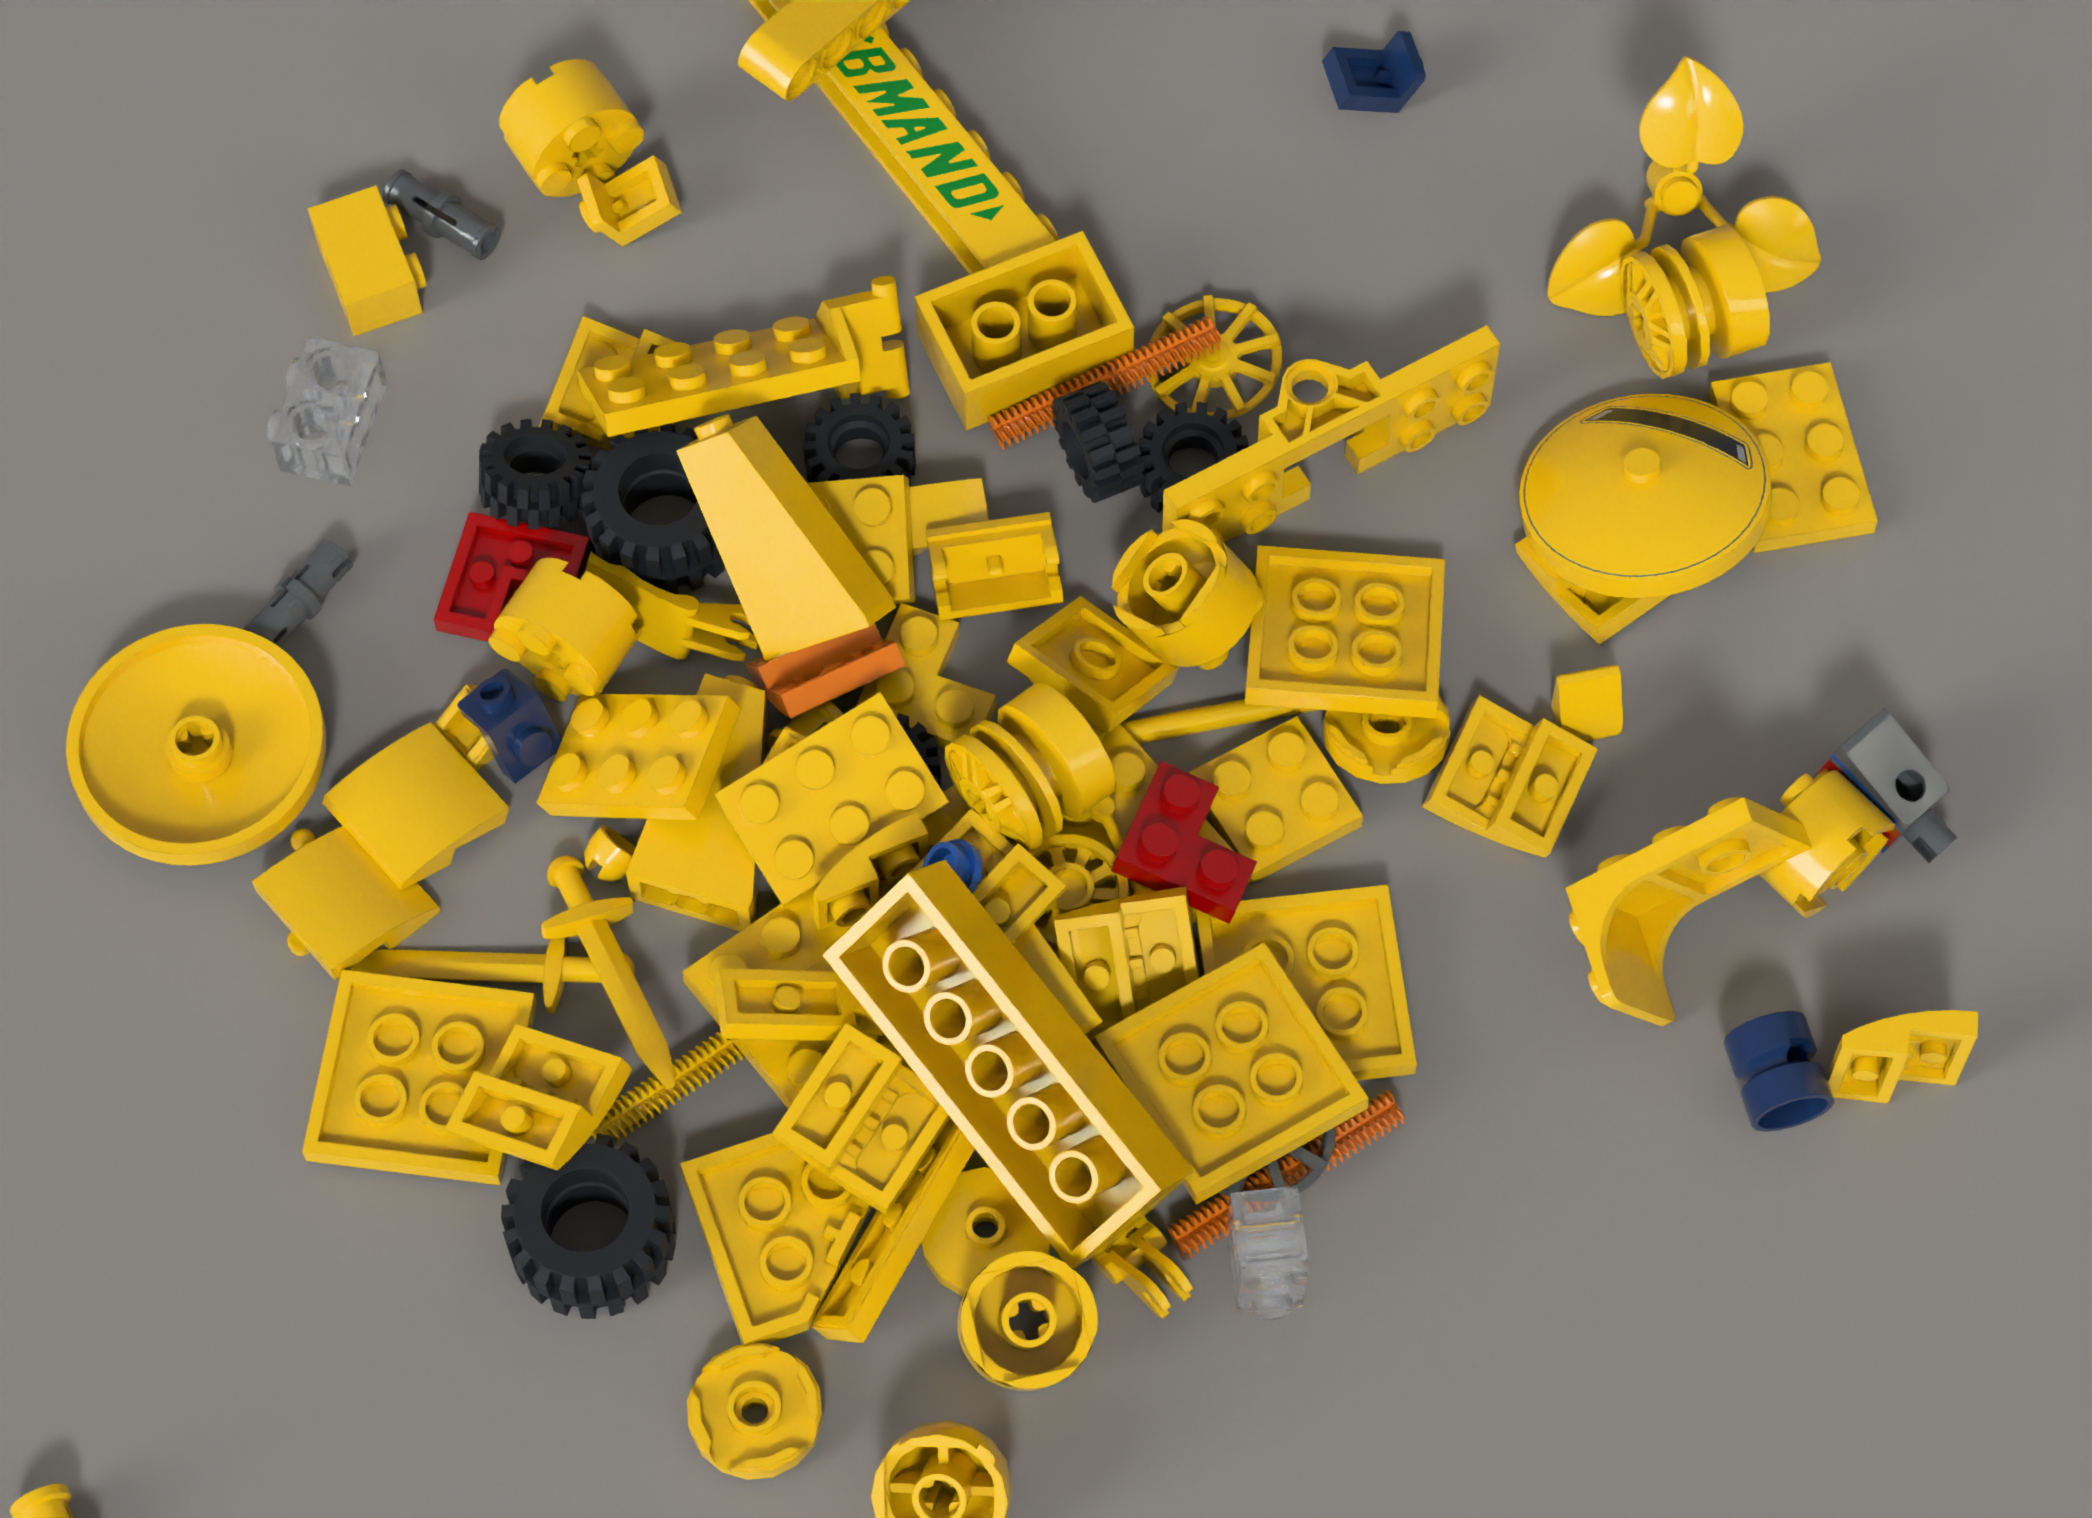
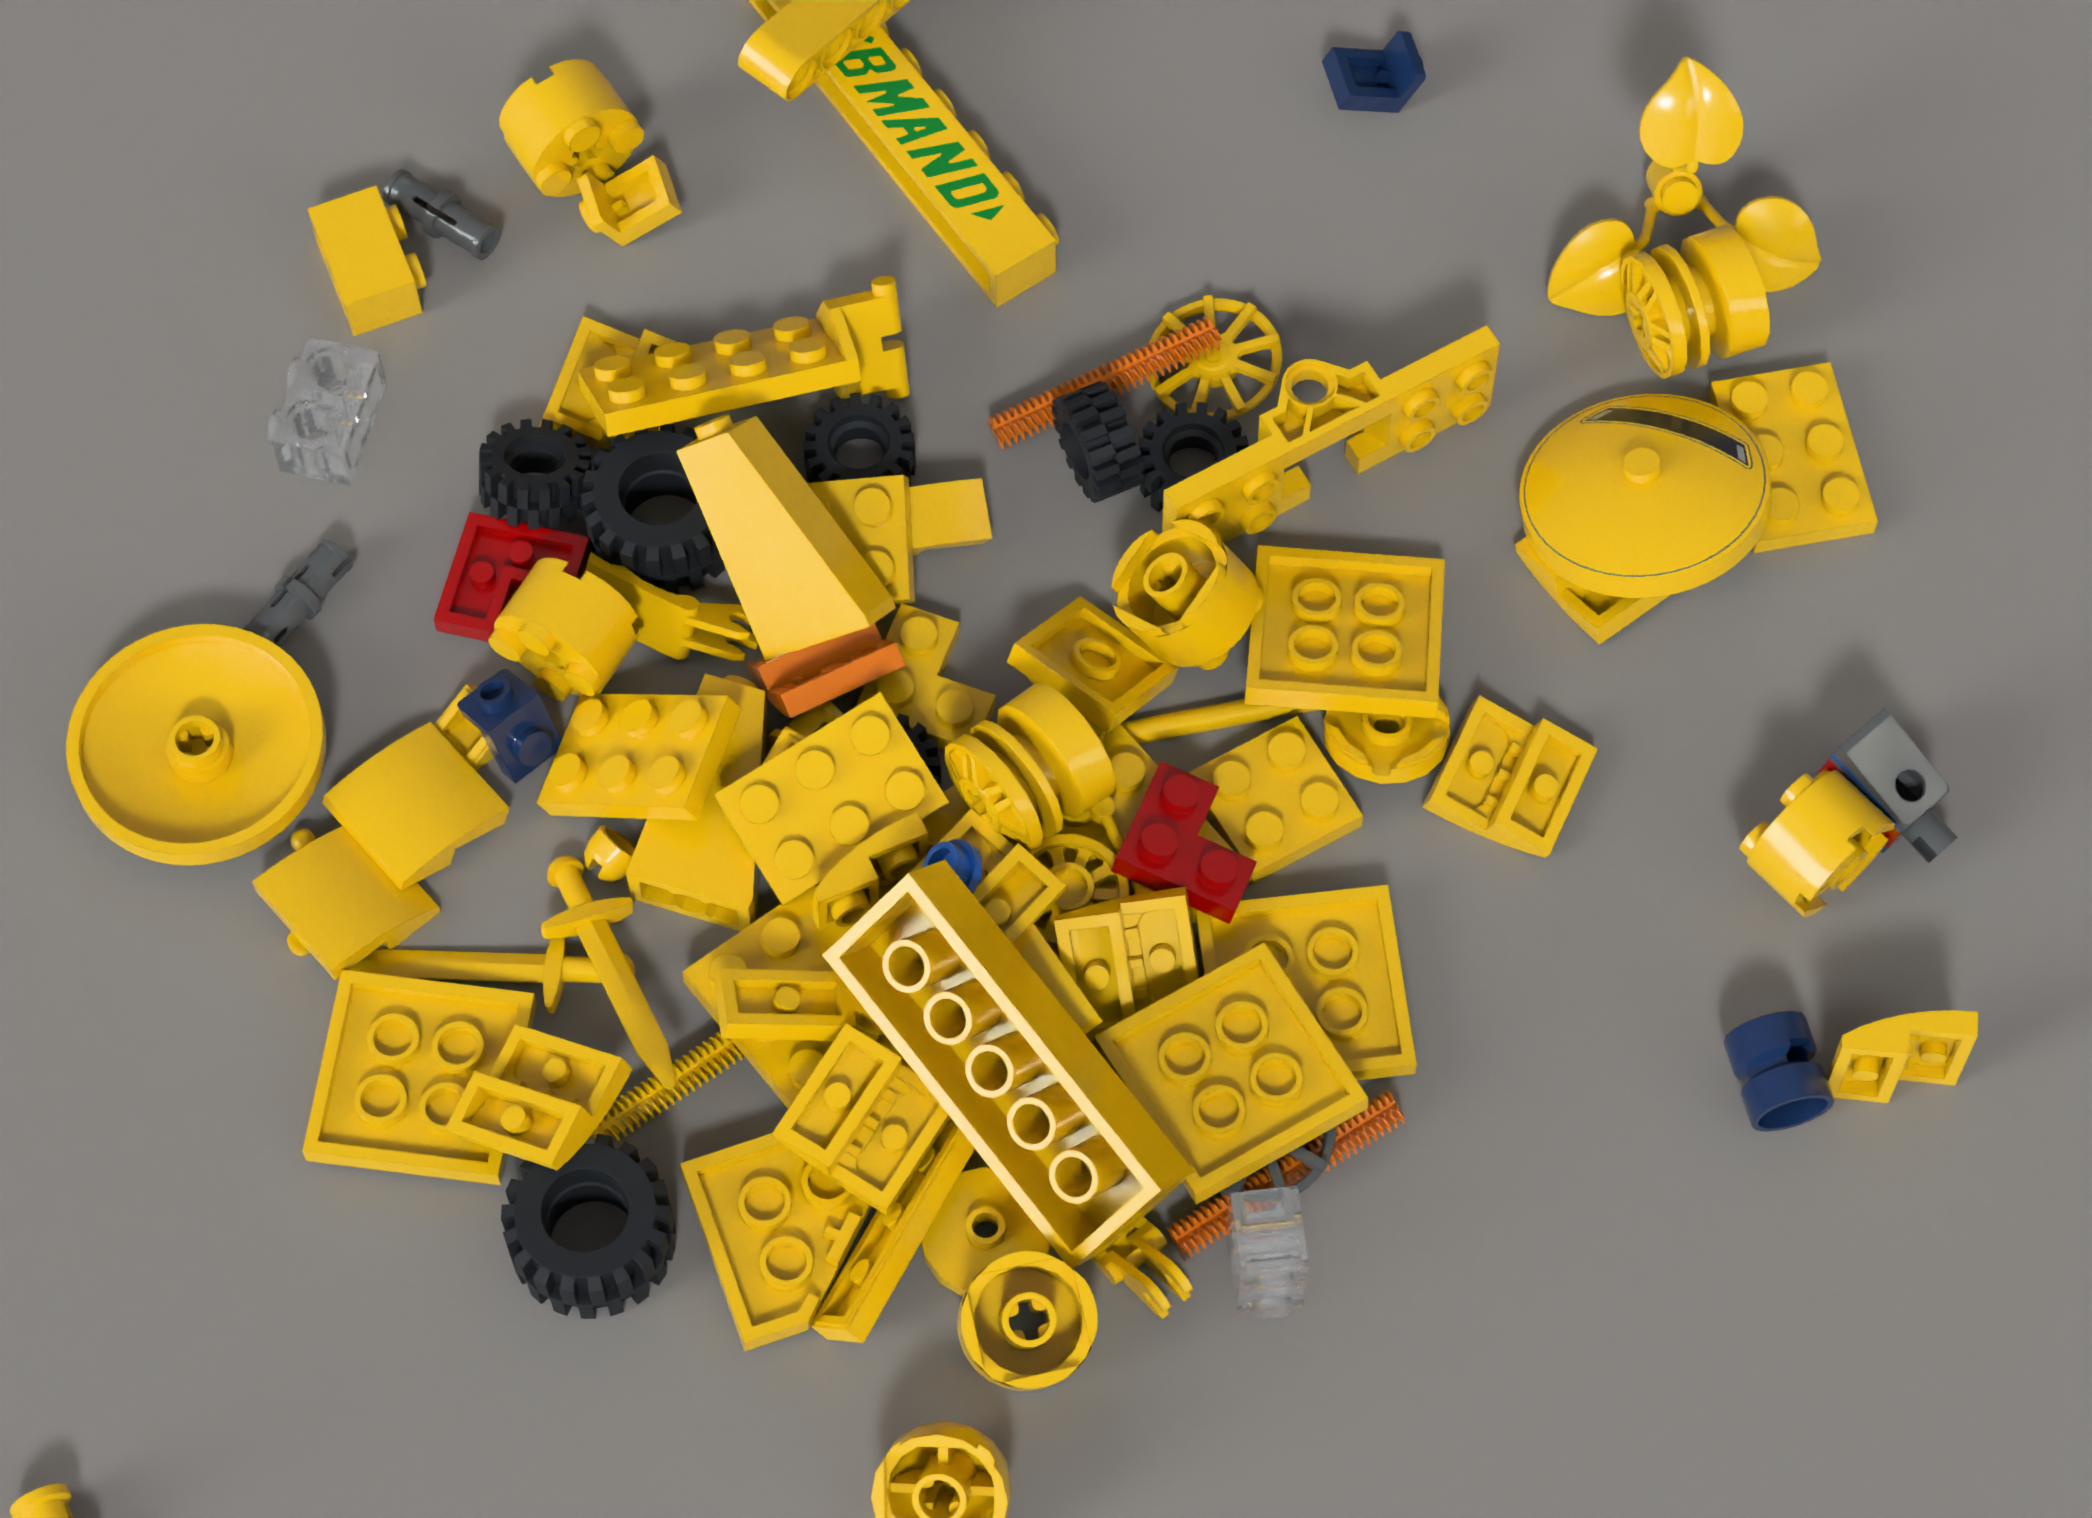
(747, 1378): yellow plate -> none
(994, 566): yellow hinge -> none
(1022, 327): yellow brick -> none
(1589, 703): yellow slope -> none
(1639, 897): yellow bracket -> none

